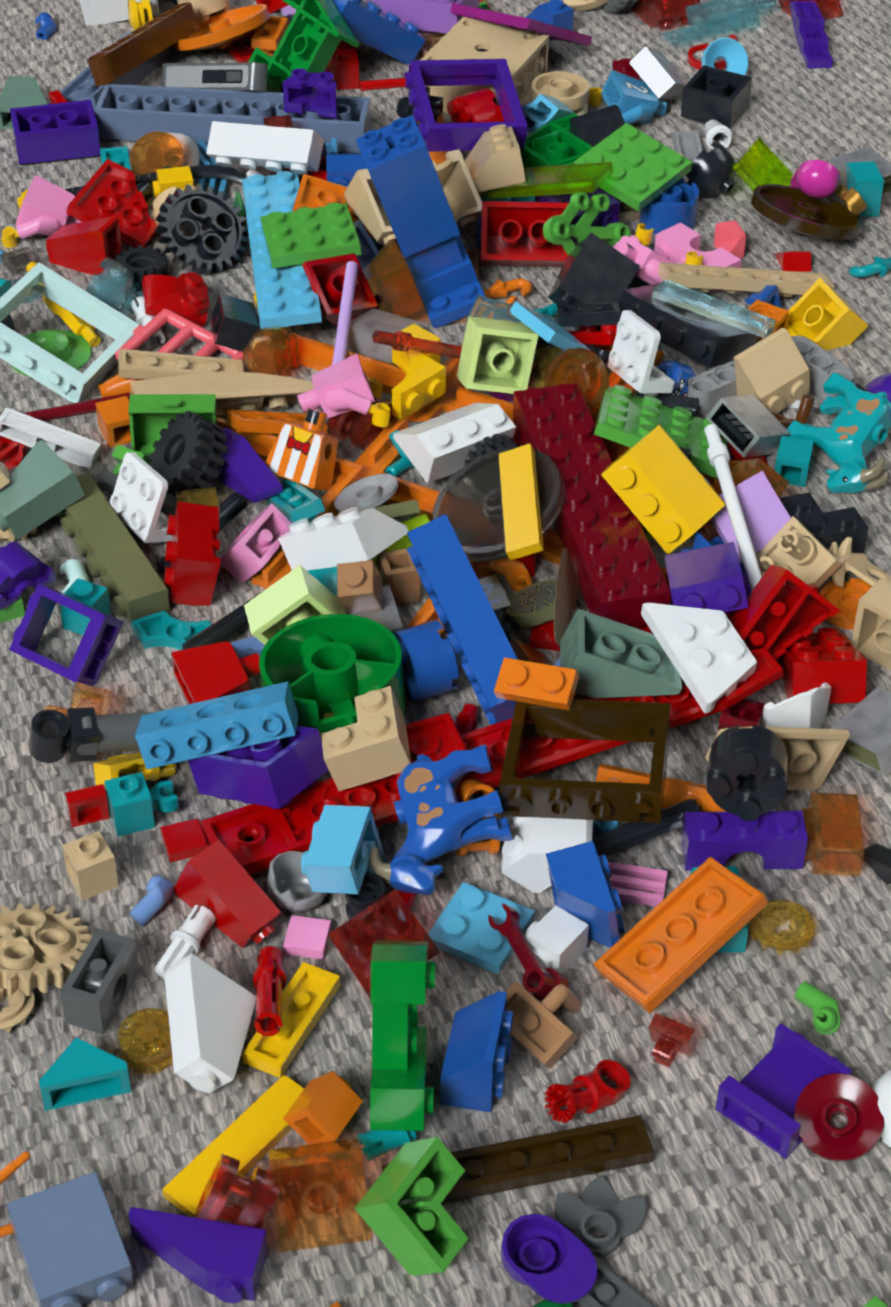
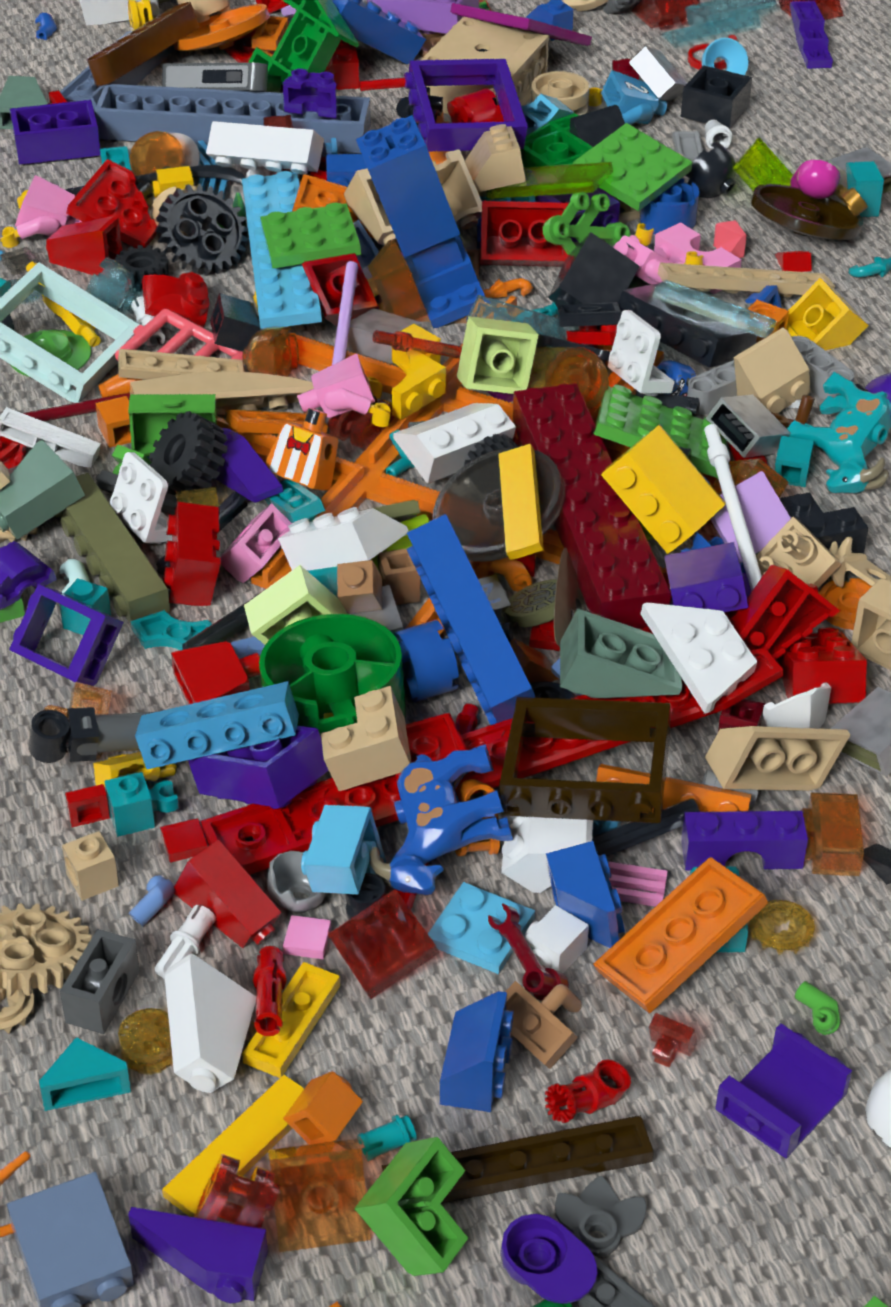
(367, 492): light grey dish -> none
(398, 1043): green wedge -> none
(536, 683): orange plate -> none
(545, 327): medium azure tile -> none
(747, 771): black brick -> none
(842, 1096): dark red dish -> none

